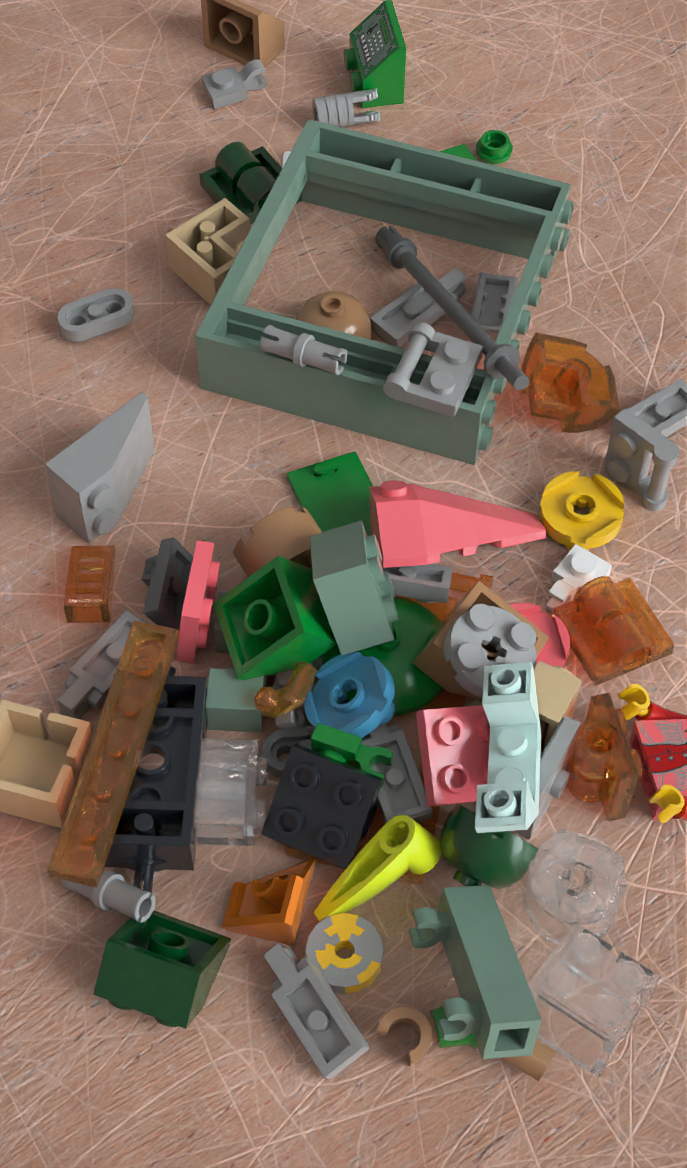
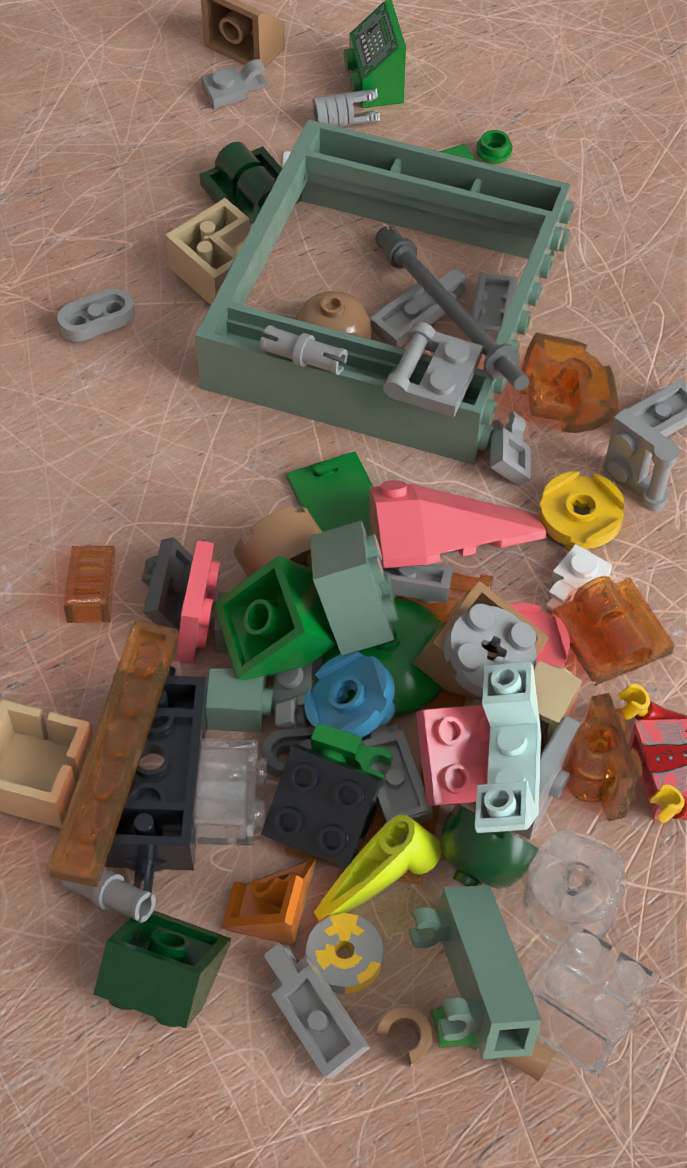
(94, 671): light grey hinge -> none
(101, 470): light grey slope -> none
(291, 696): clear orange arm -> none
(508, 451): none -> light grey plate

